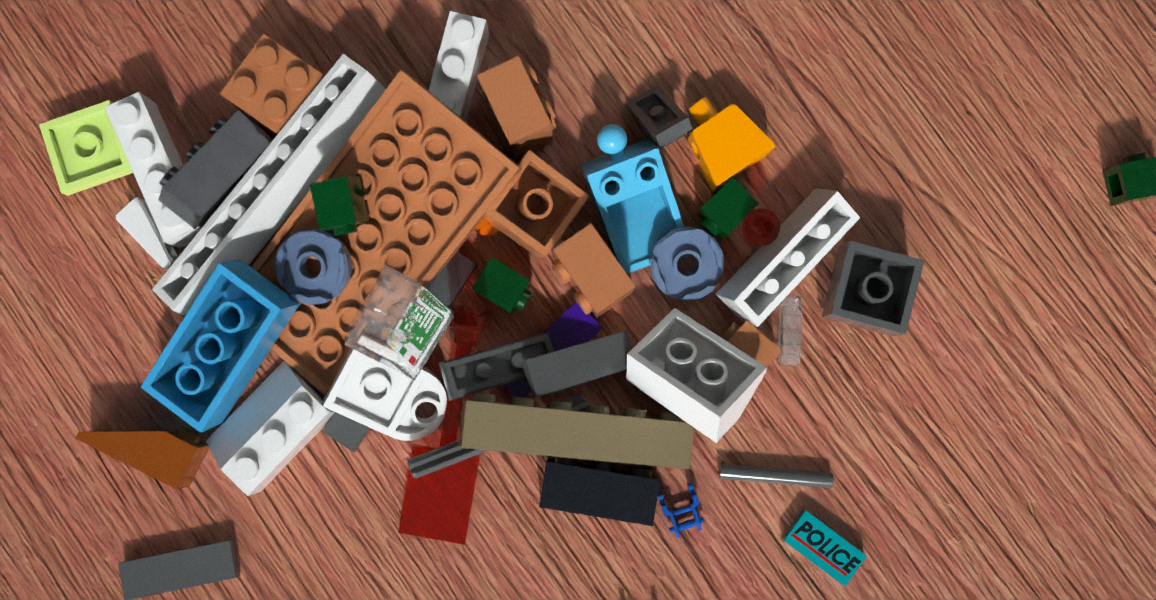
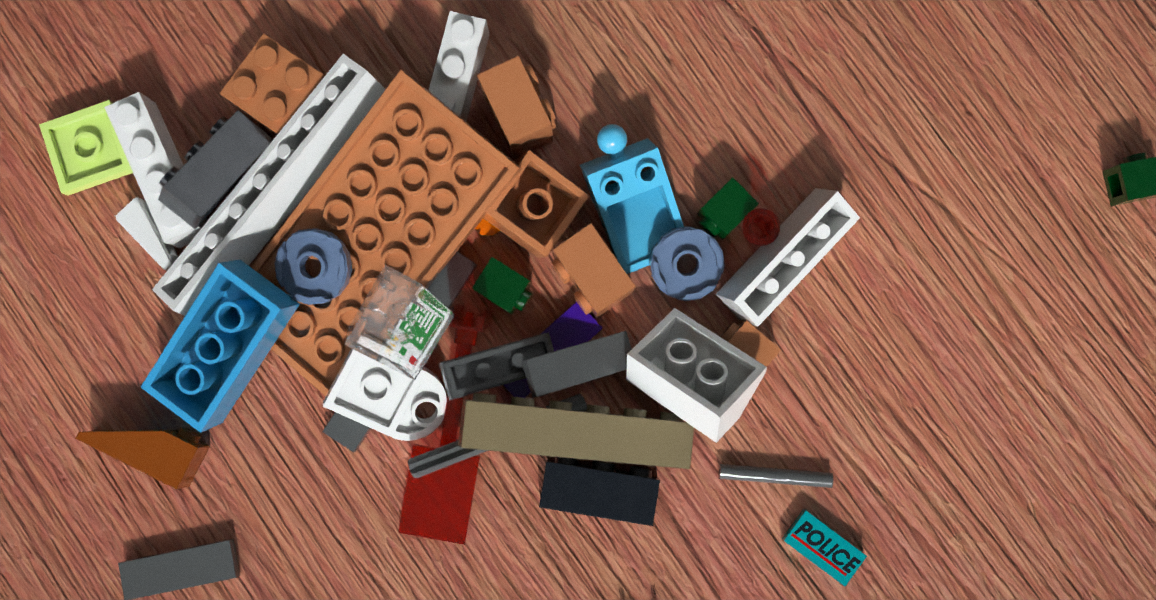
(269, 429): white slope -> none
(339, 204): dark green brick -> none
(659, 117): dark grey slope -> none
(696, 521): blue piece -> none
(725, 142): light orange torso -> none
(789, 331): clear beam -> none
(873, 288): dark grey brick -> none

